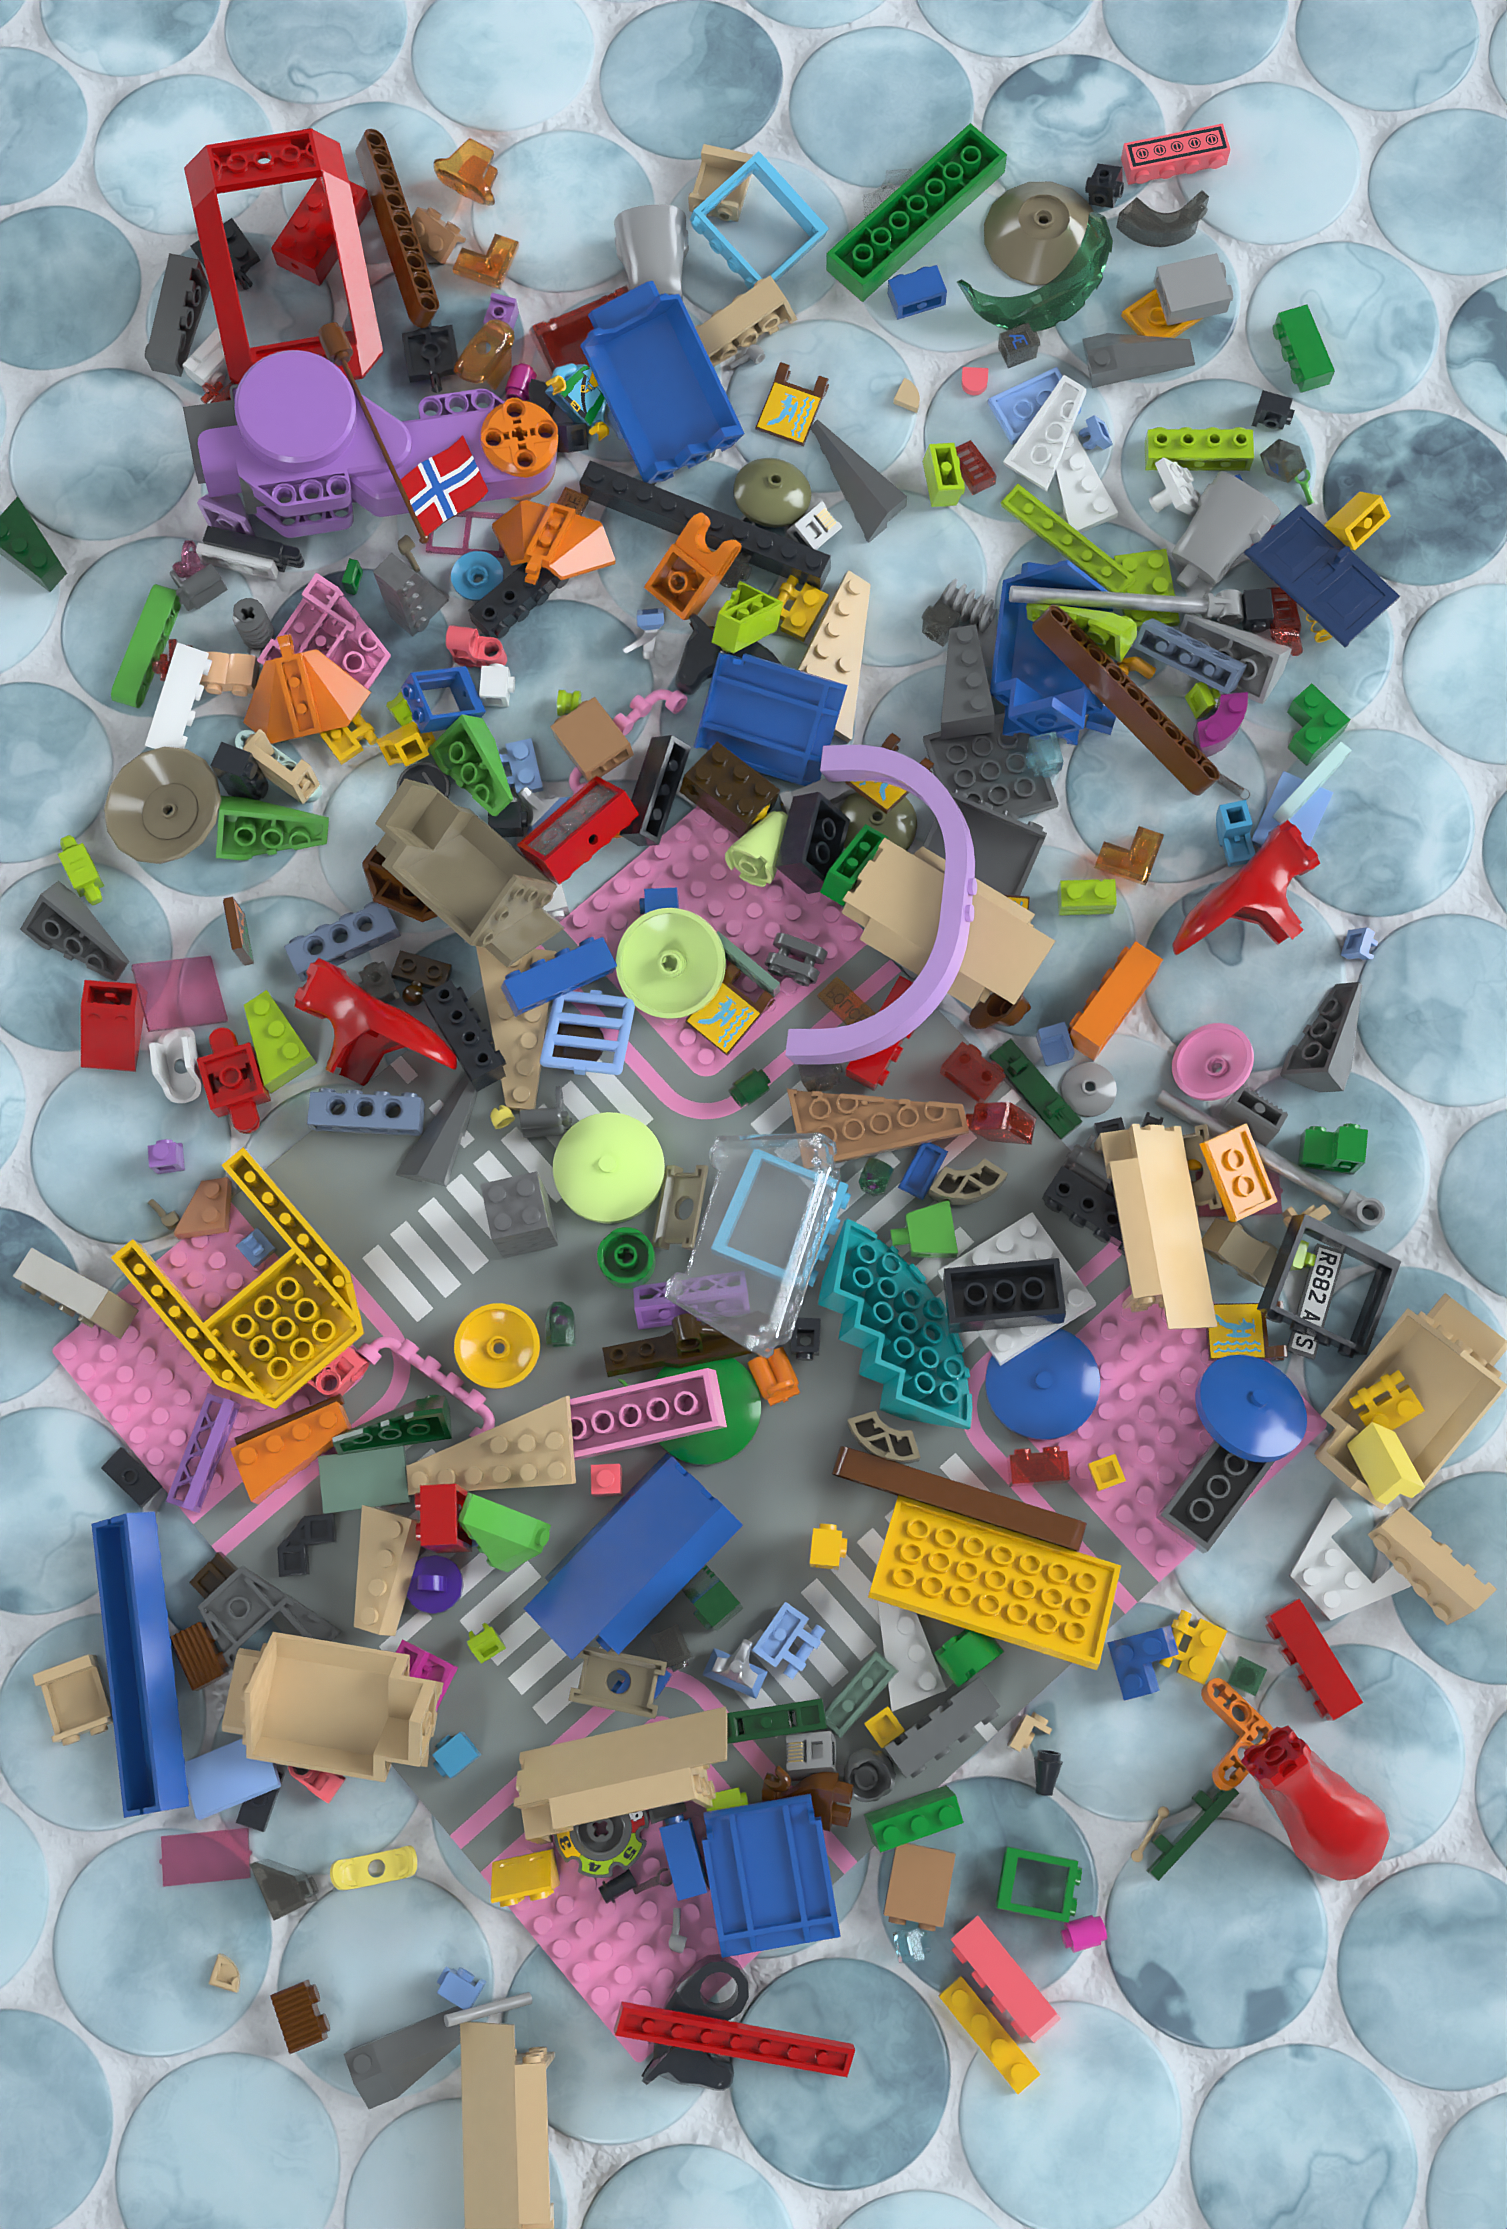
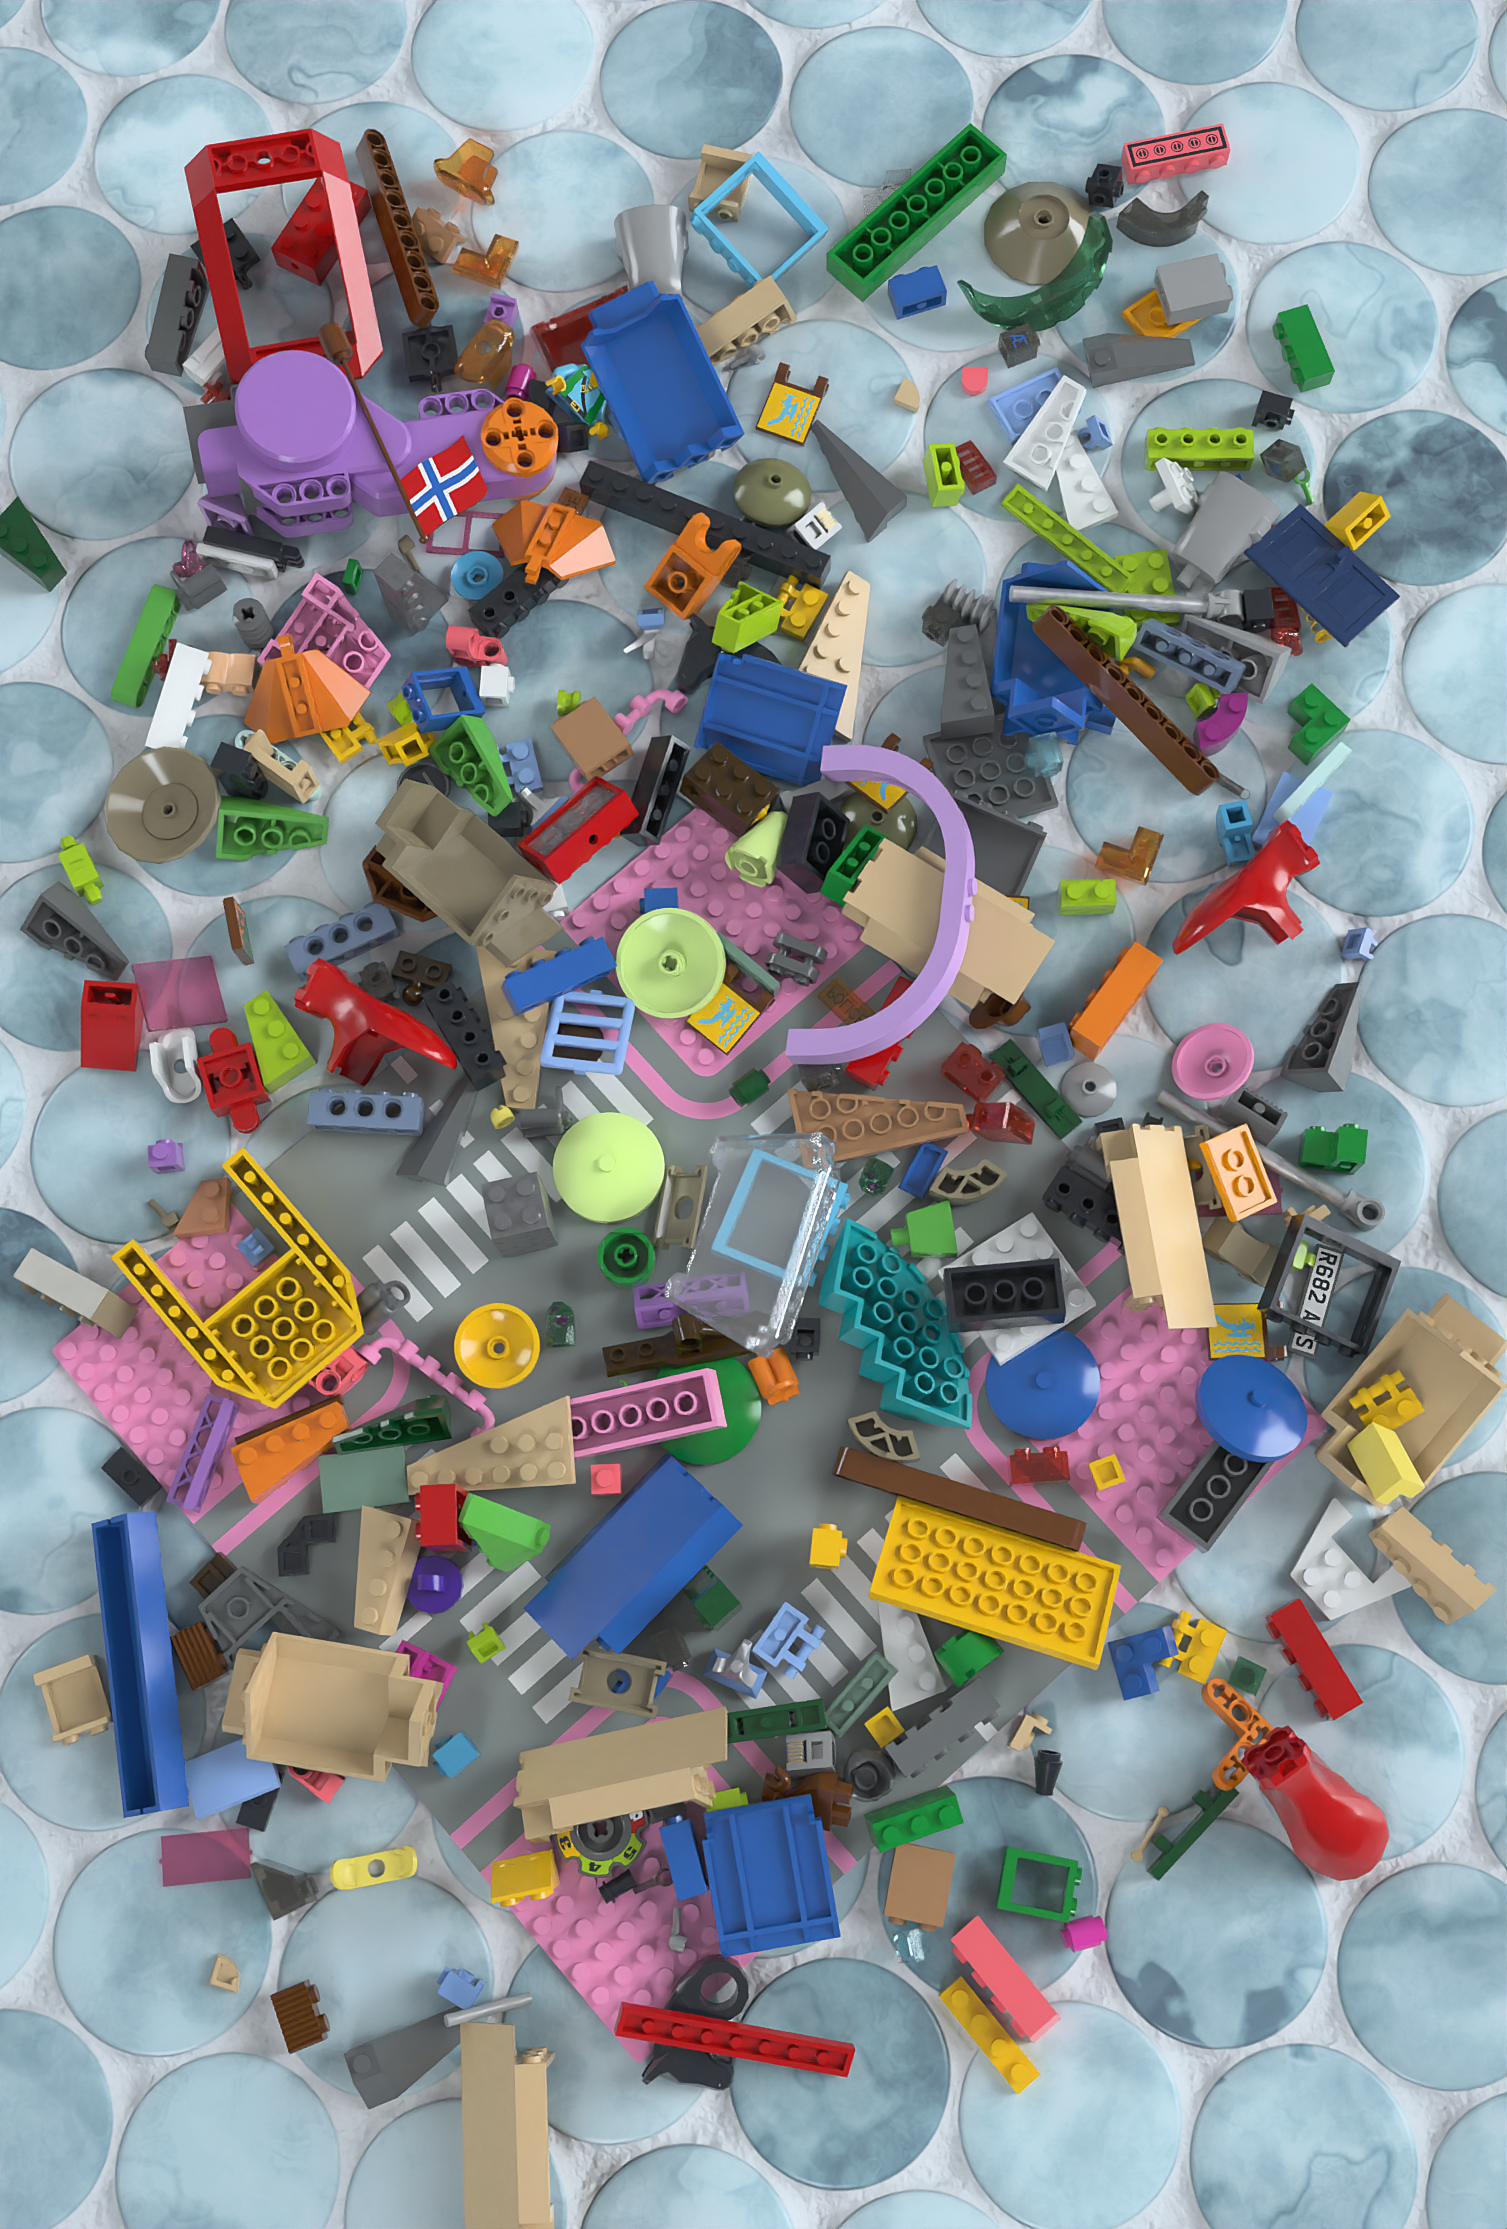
(378, 1305): none -> dark grey piece

